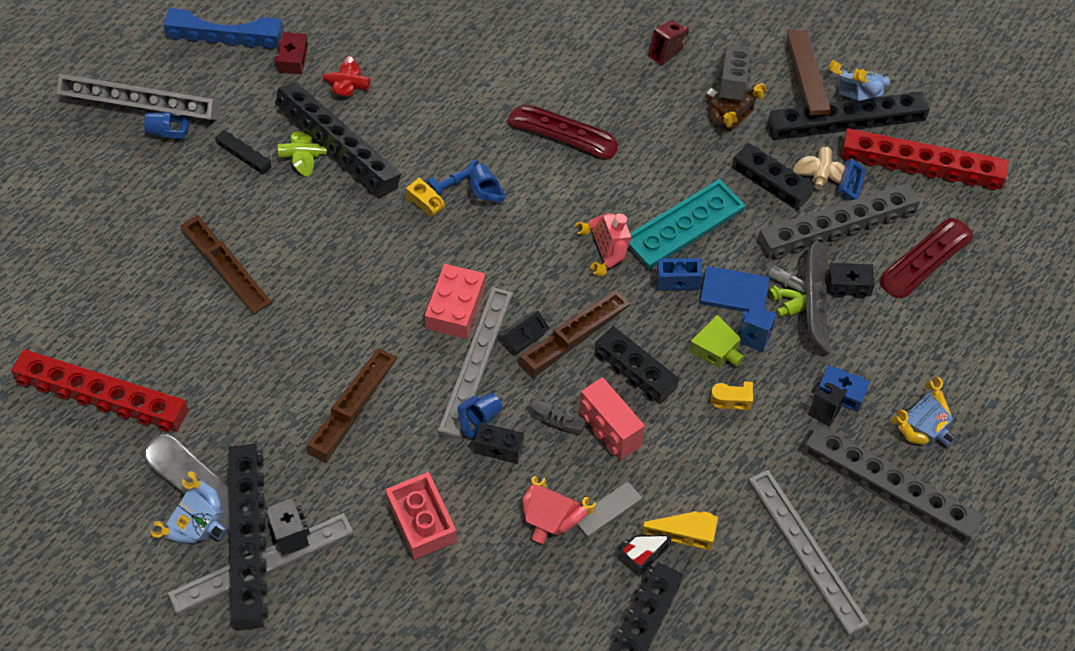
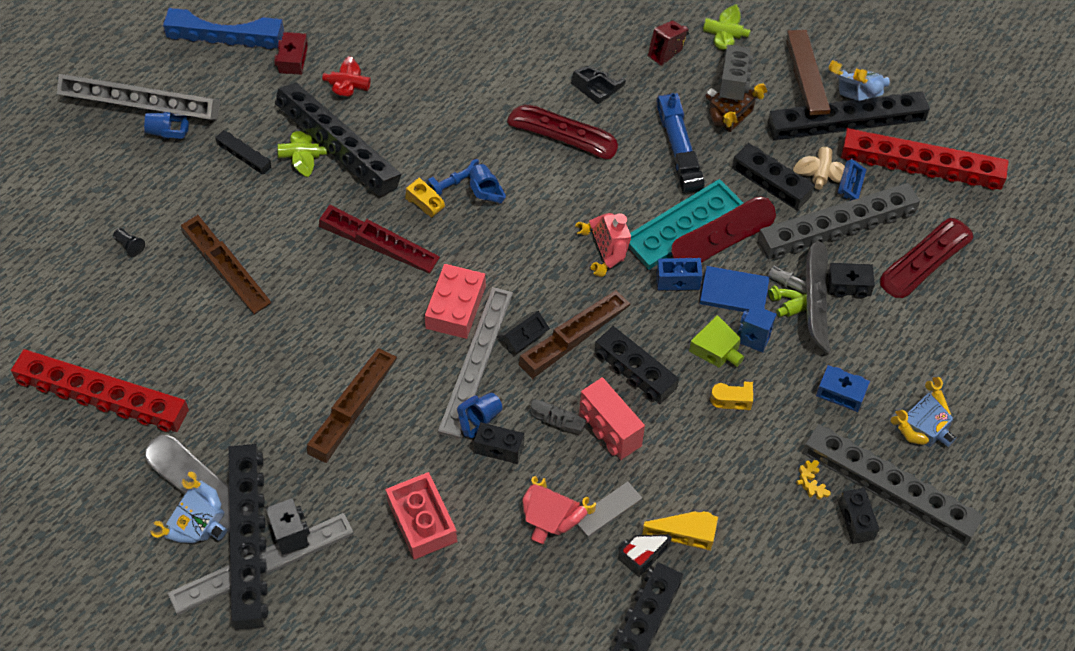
(130, 242): none -> black pin
(377, 238): none -> dark red slope
(590, 80): none -> black slope
(686, 159): none -> piece
(725, 230): none -> dark red piece
(726, 28): none -> lime plant
(807, 473): none -> yellow animal
(808, 553): light grey tile -> none
(827, 406): black hinge -> none
(858, 515): none -> black brick

